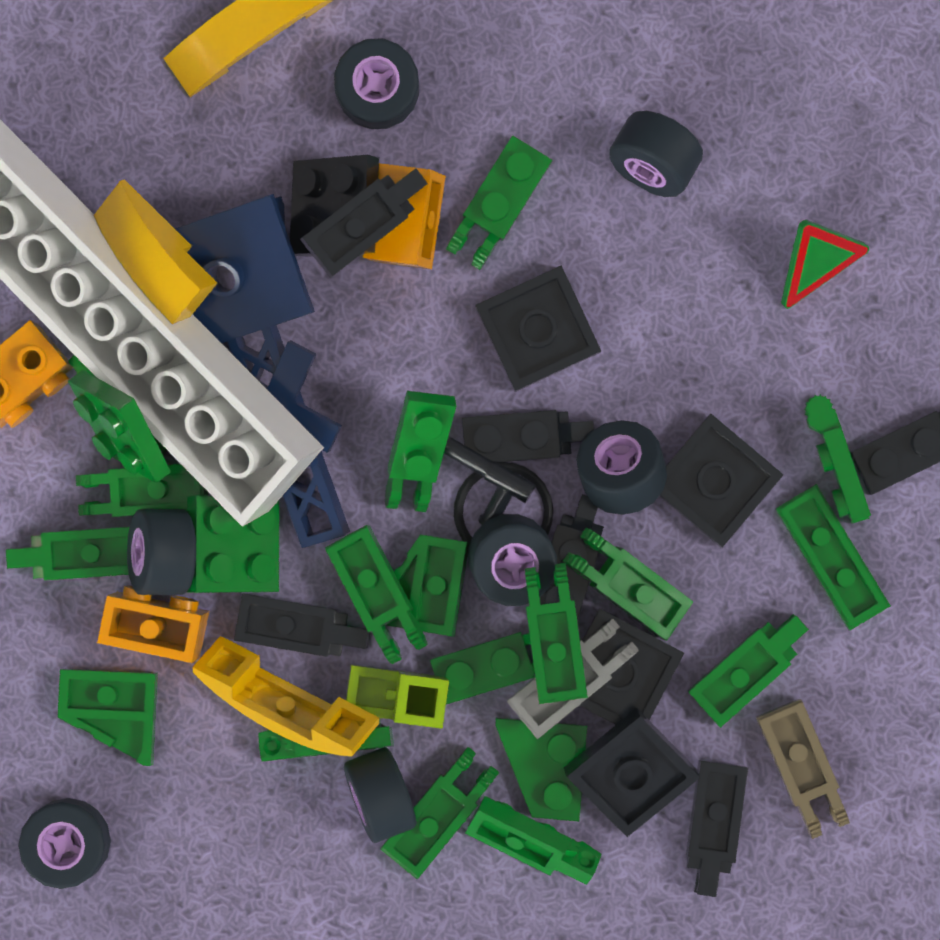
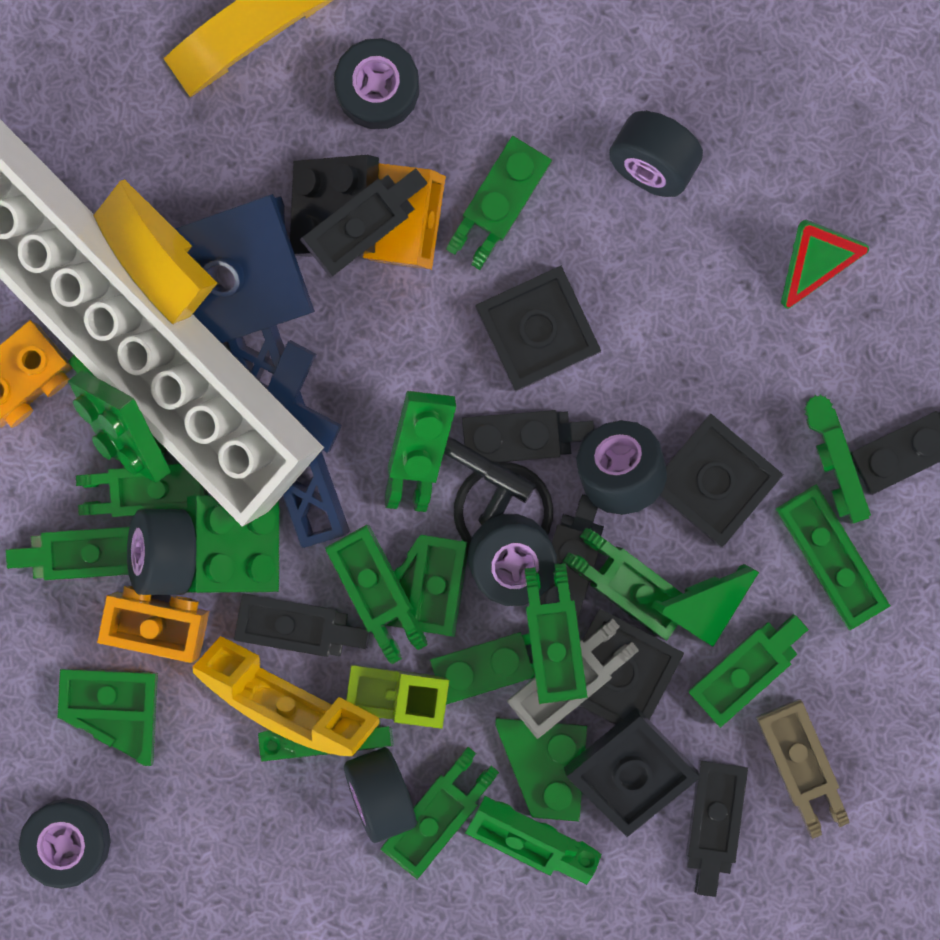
(708, 604): none -> green tile

